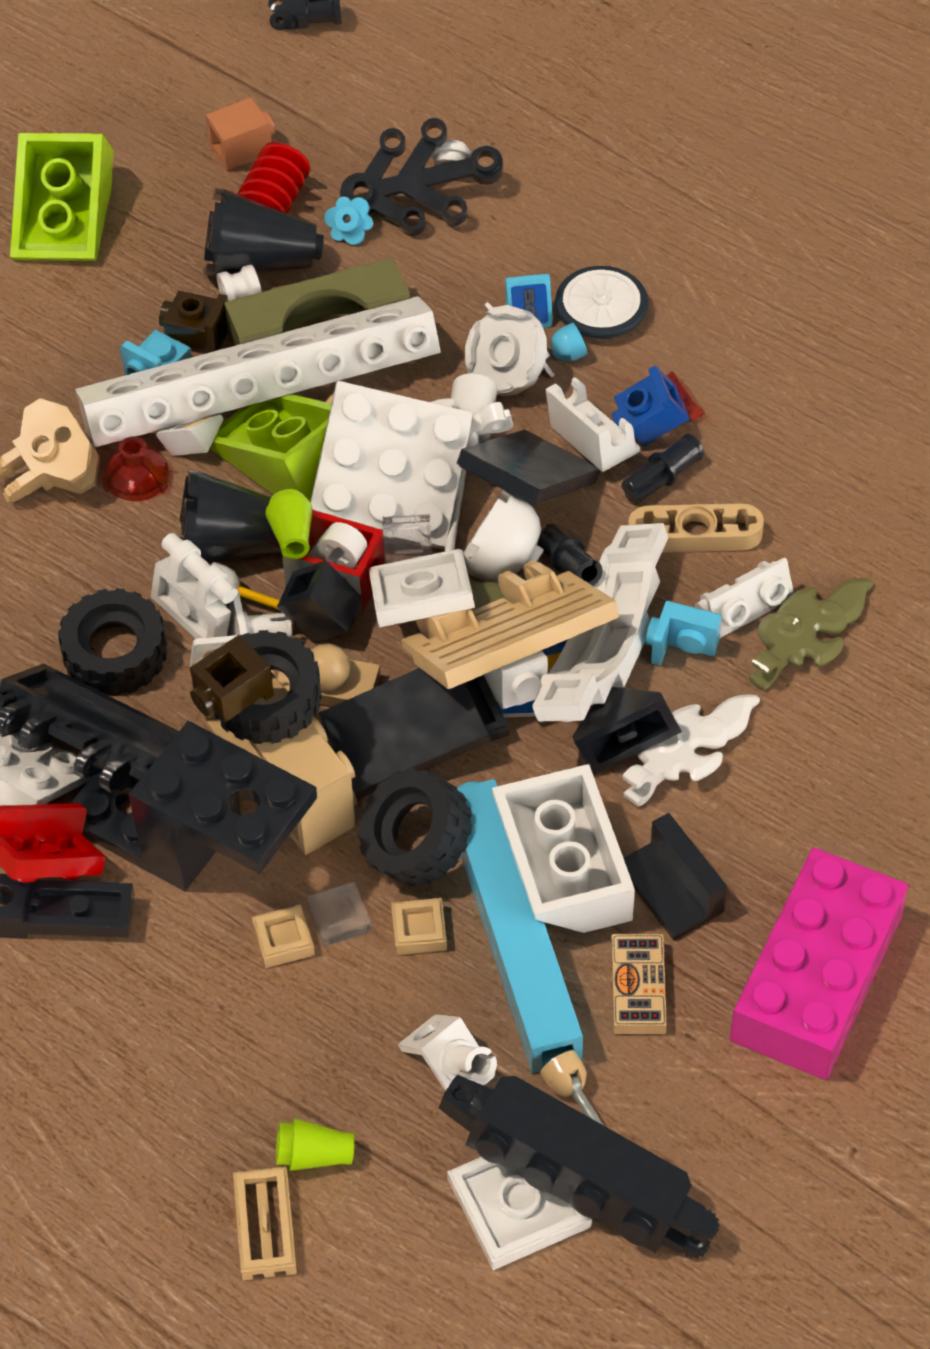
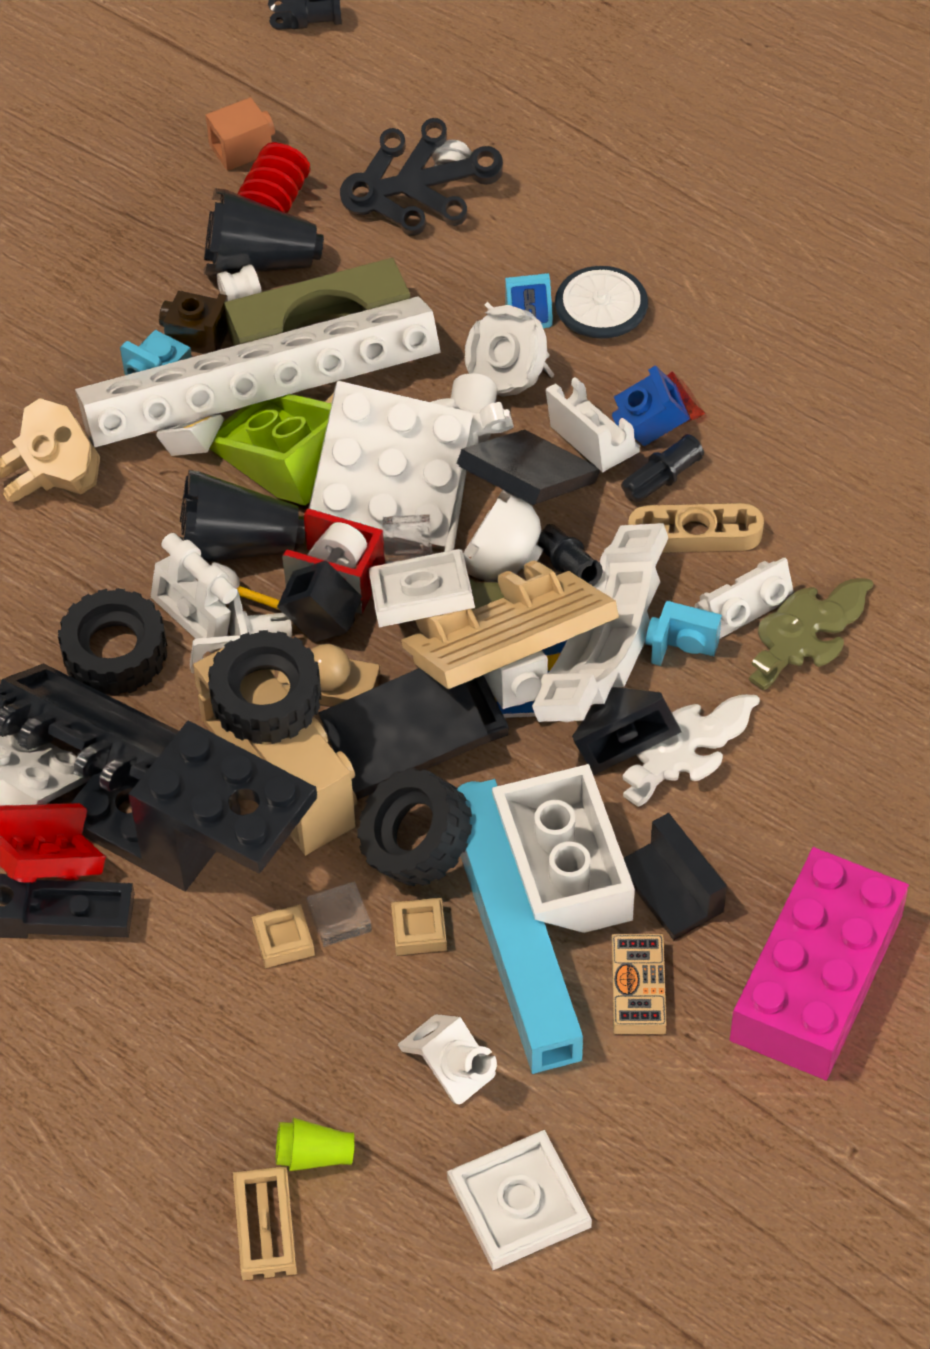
(60, 196): lime slope -> none
(136, 471): clear red piece -> none
(230, 680): dark brown brick -> none
(290, 520): lime cone -> none
(359, 222): medium azure plant -> none
(567, 1078): tan hinge -> none
(568, 344): medium azure hinge -> none
(581, 1163): black hinge -> none

